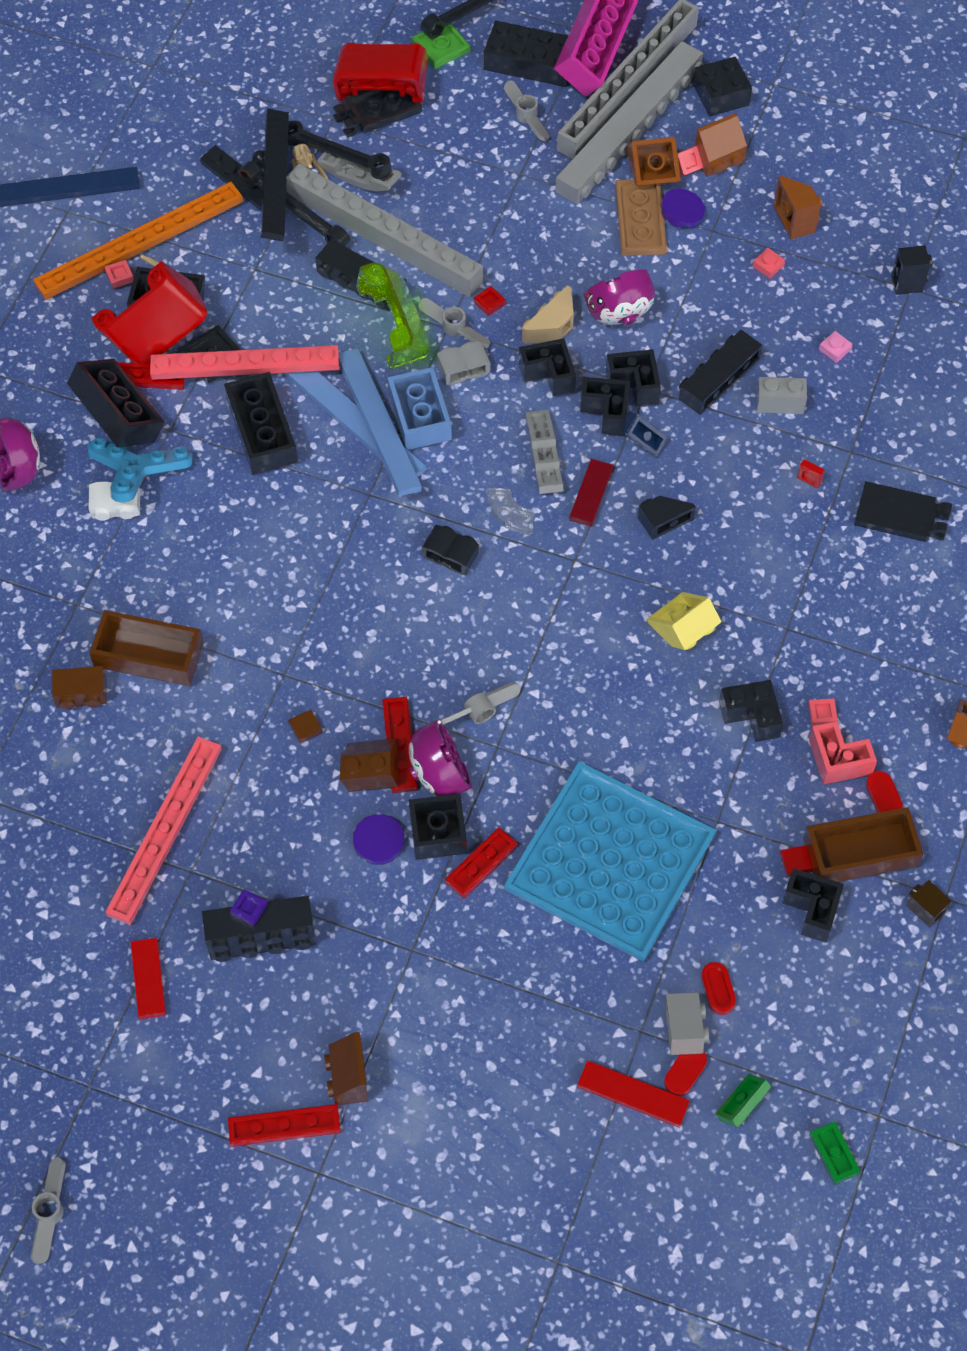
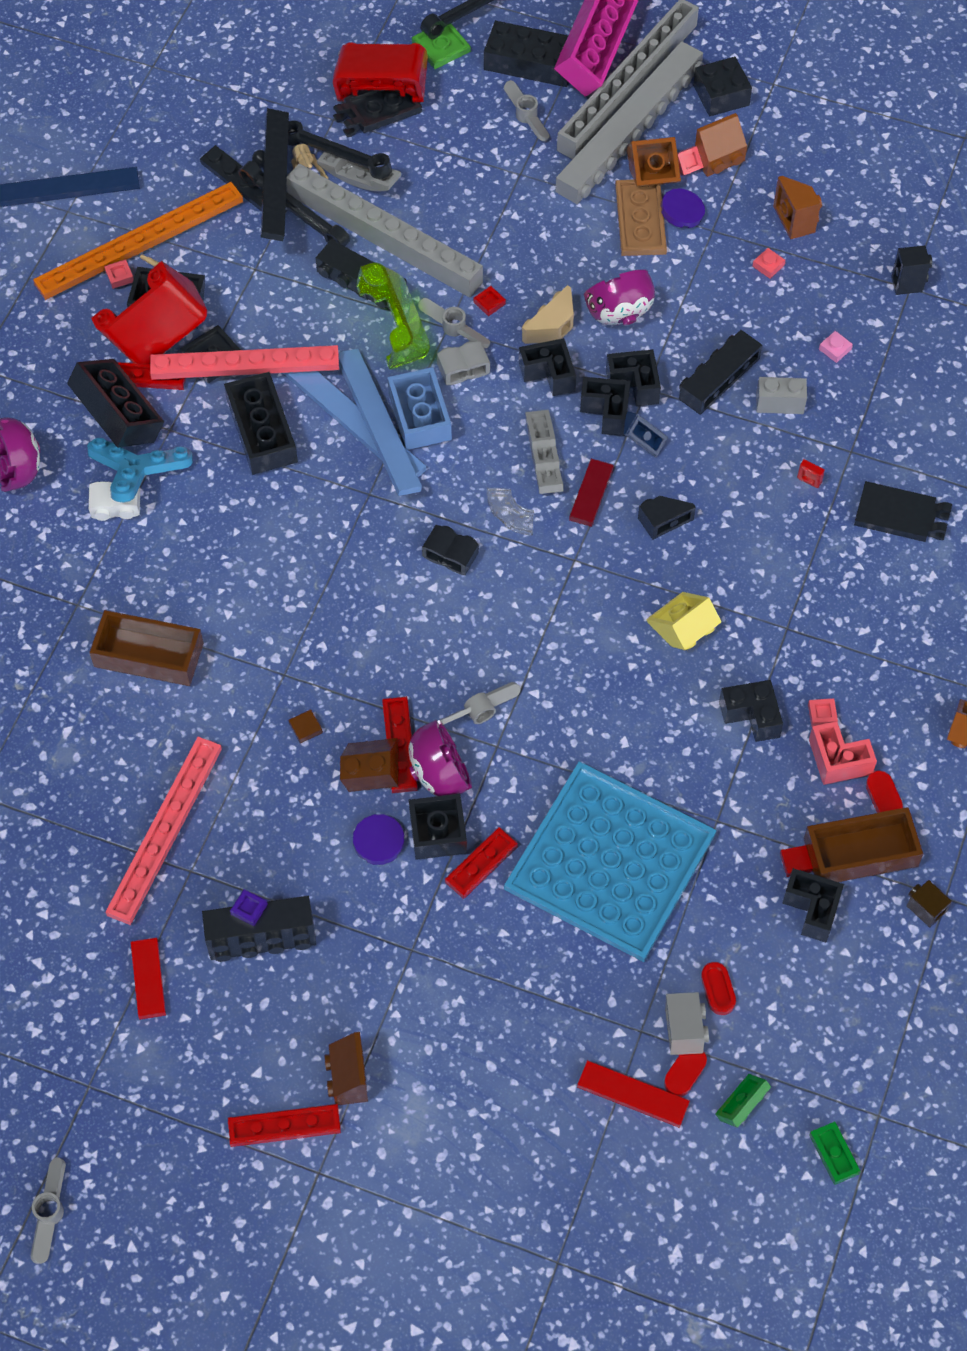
(79, 687): reddish brown brick -> none

